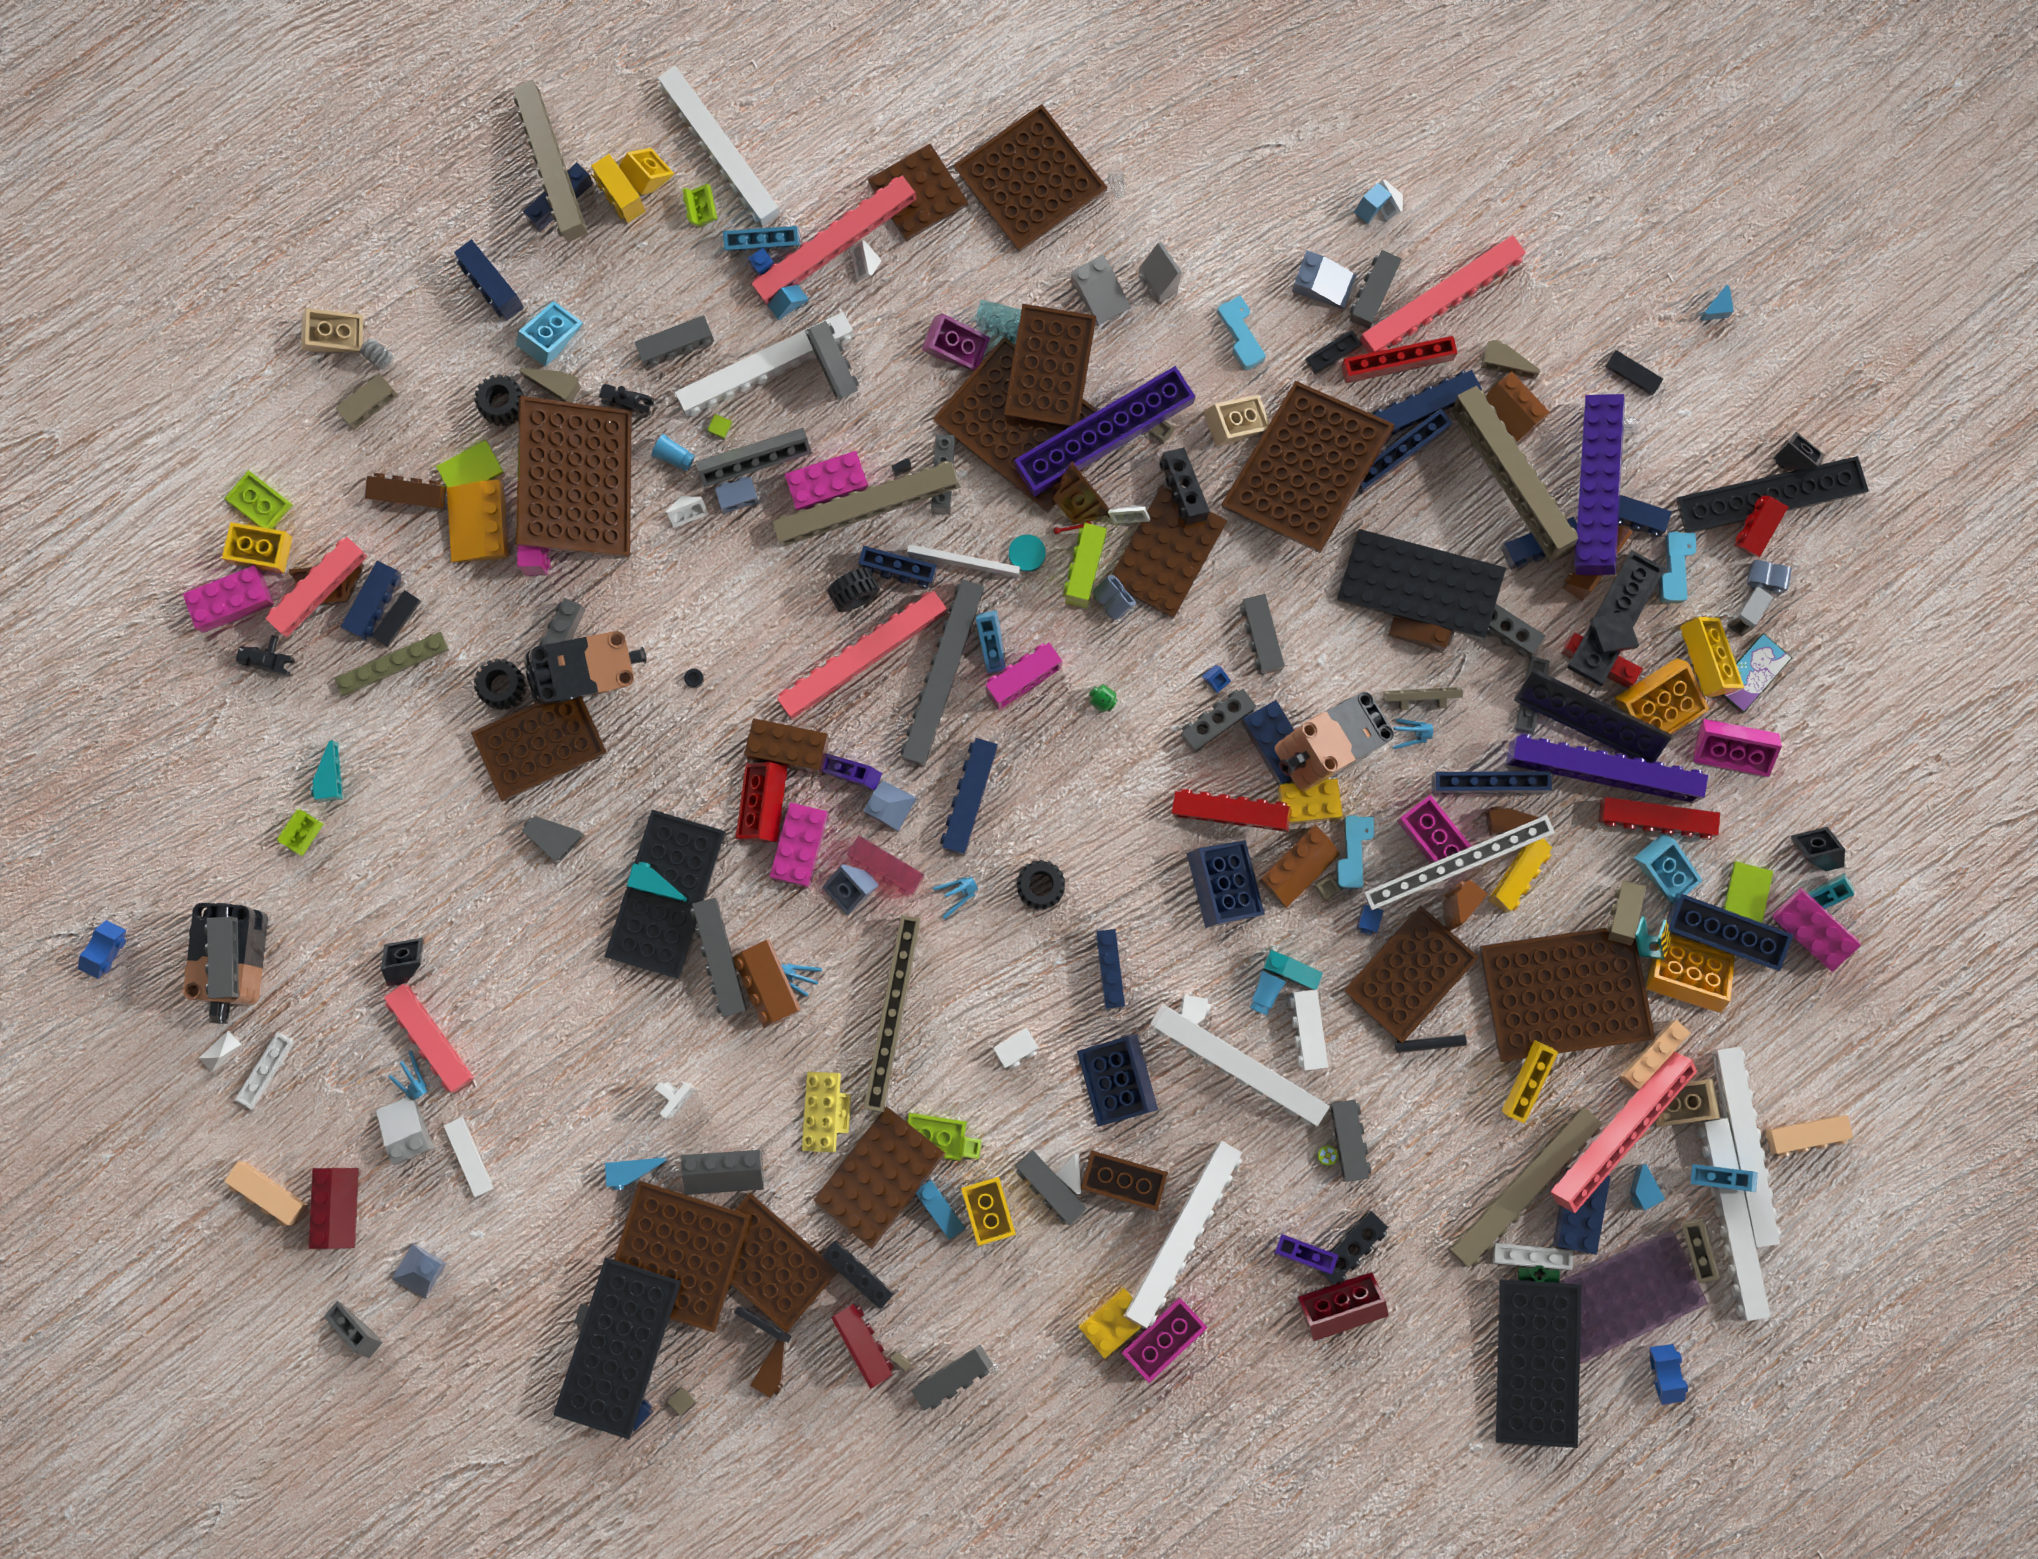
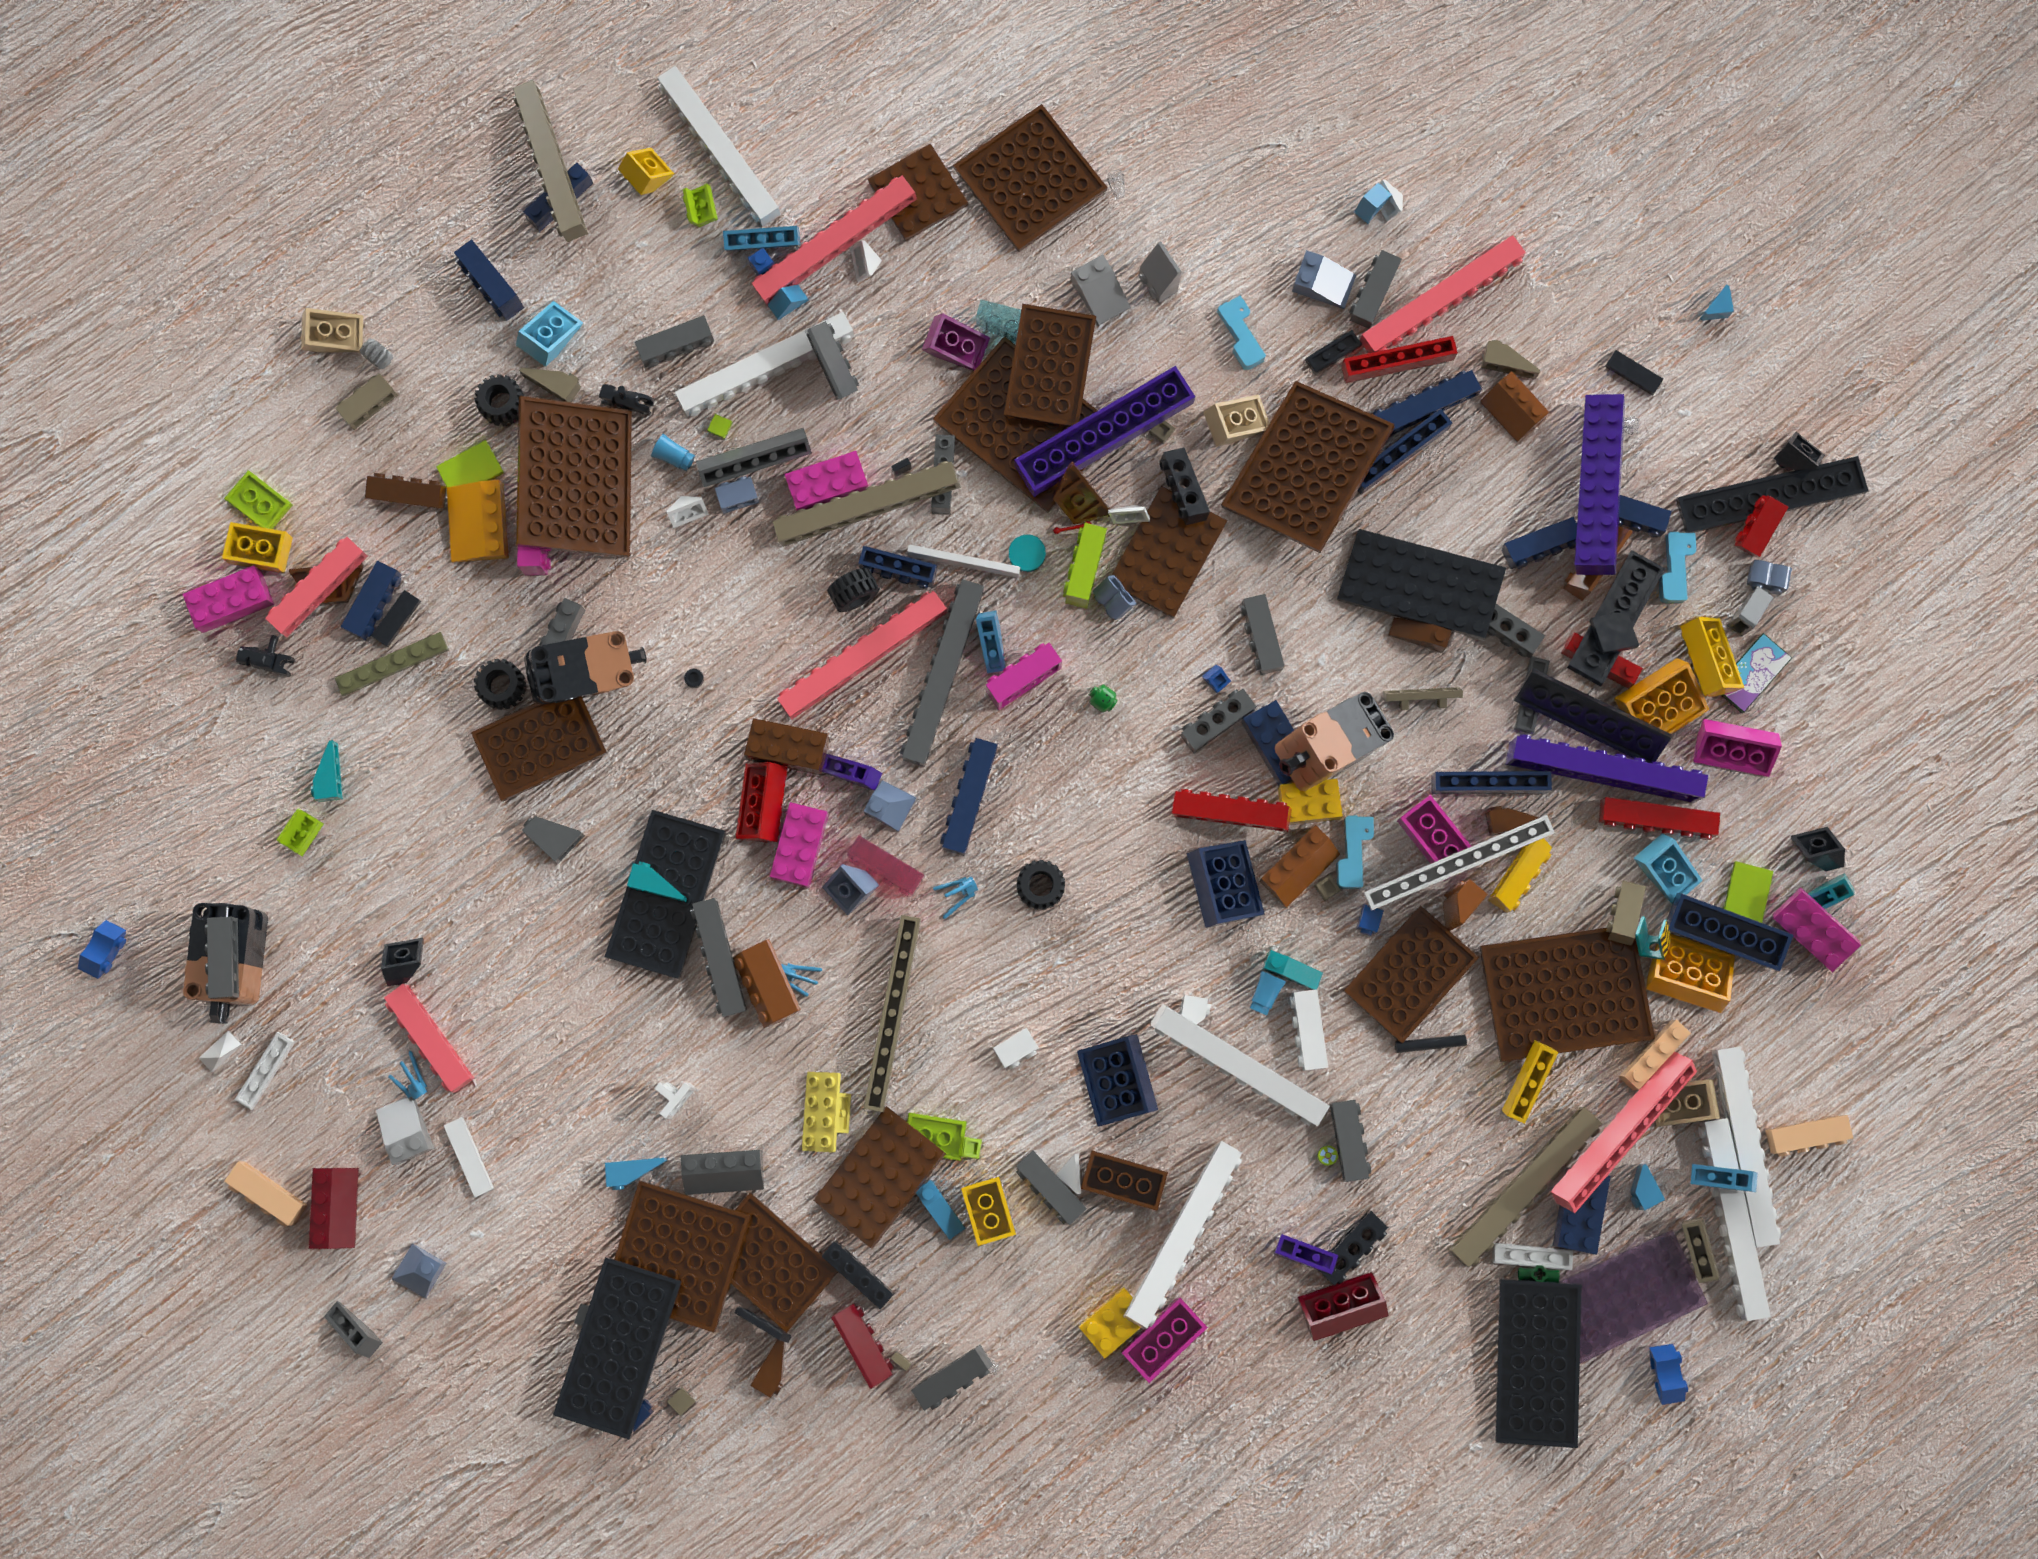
(617, 189): yellow brick -> none
(1110, 969): dark blue brick -> none
(1422, 730): dark azure plant -> none
(1514, 474): dark tan brick -> none

